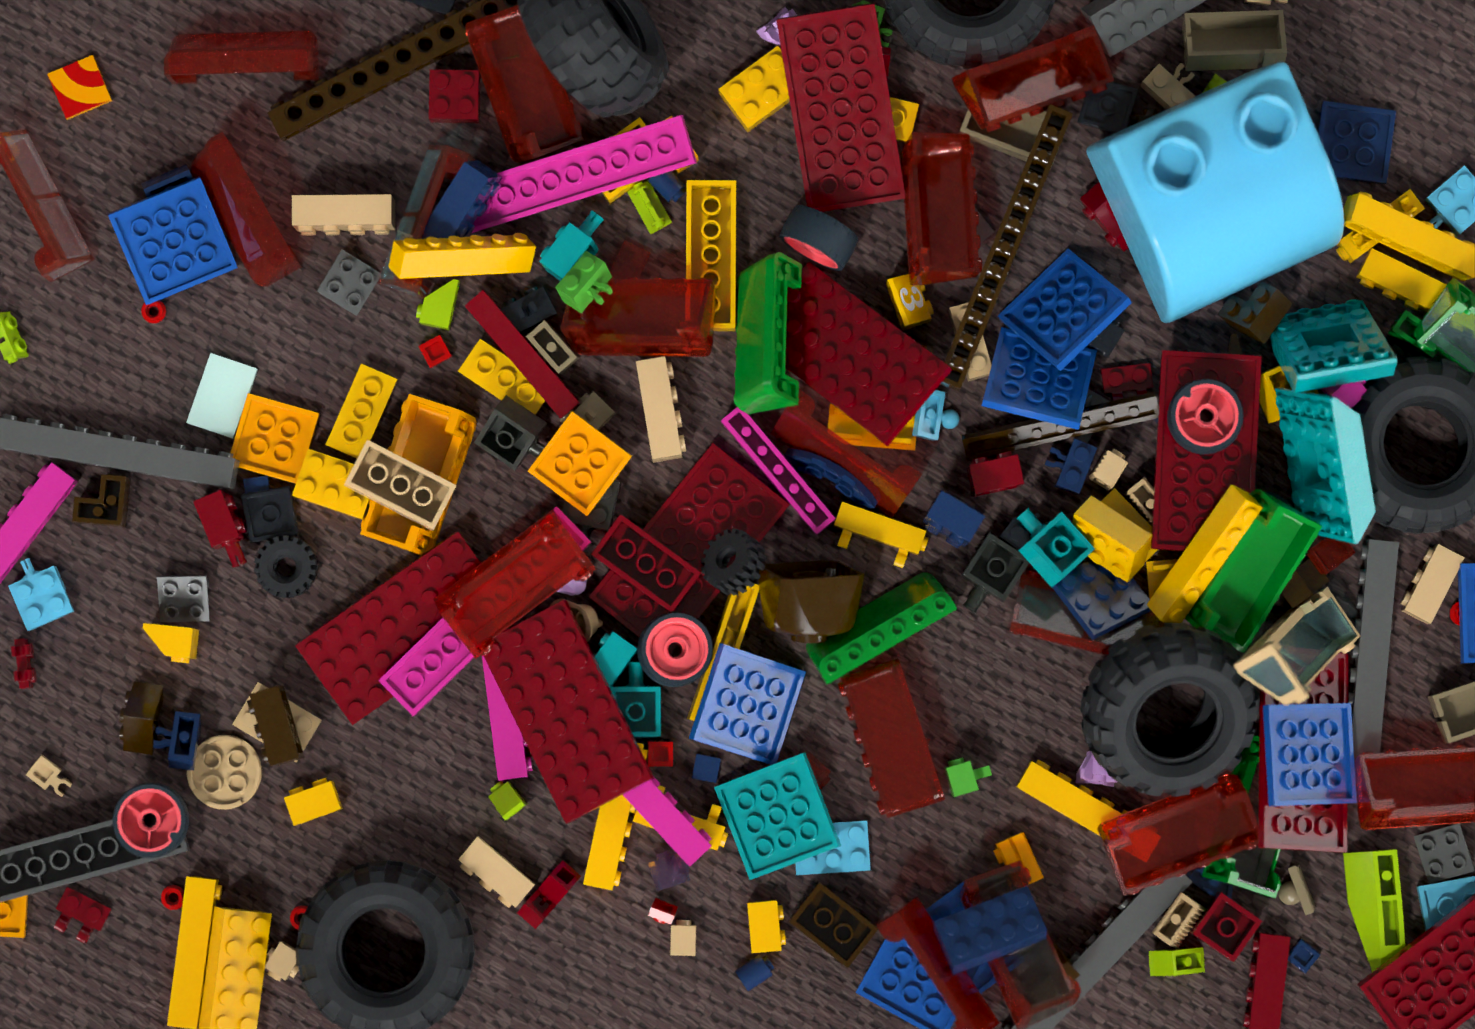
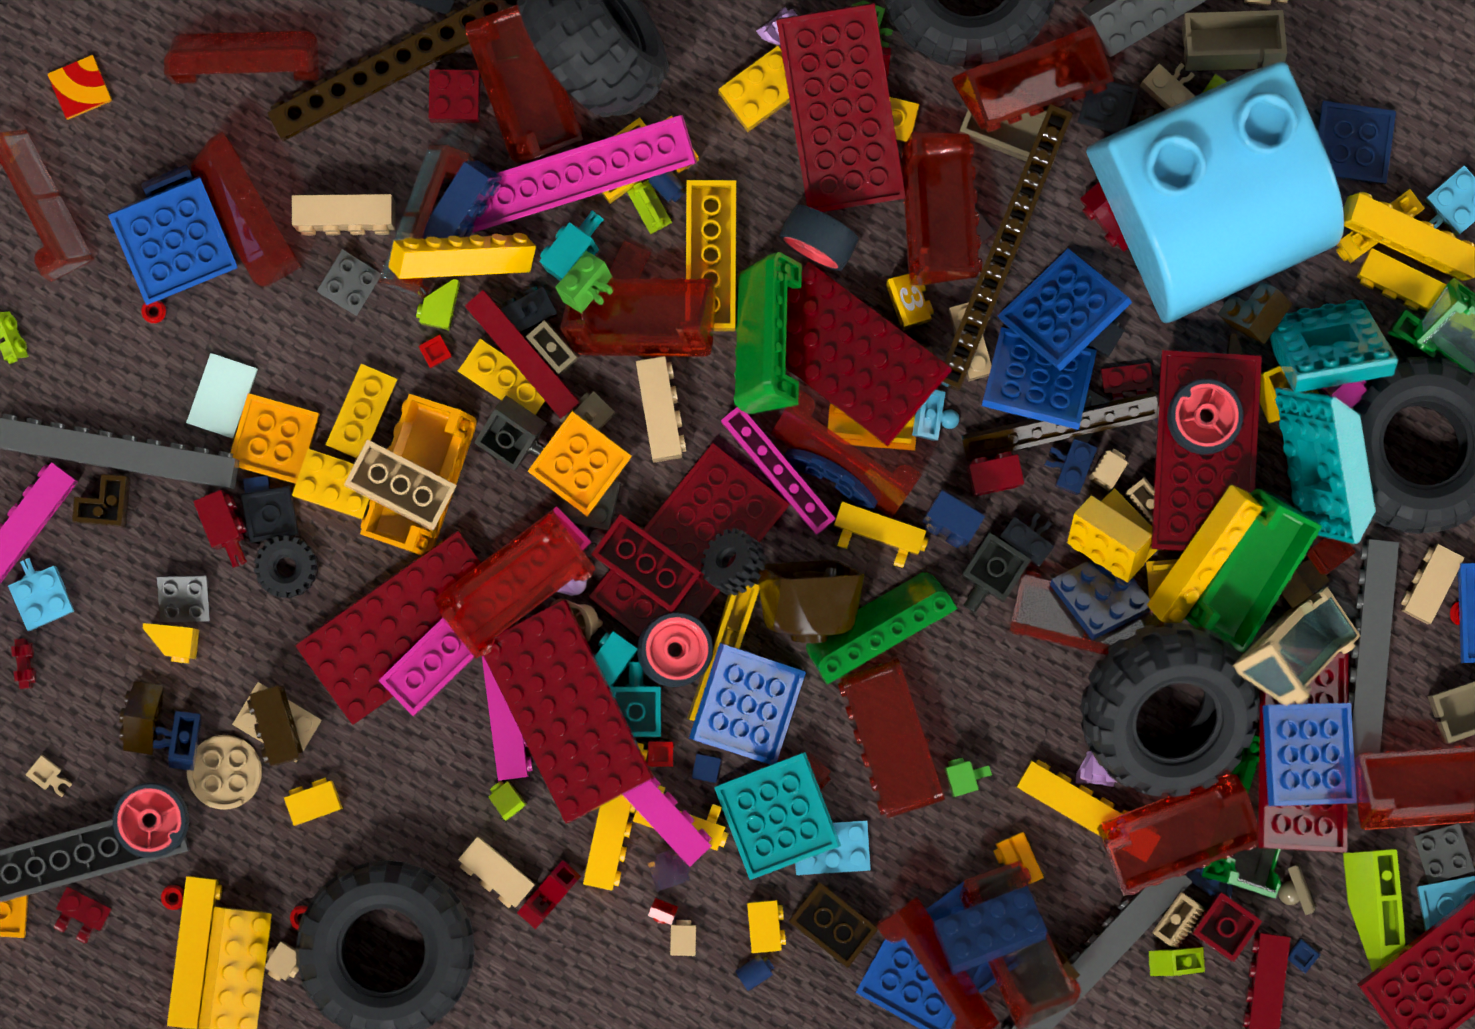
(1053, 547): teal brick -> none

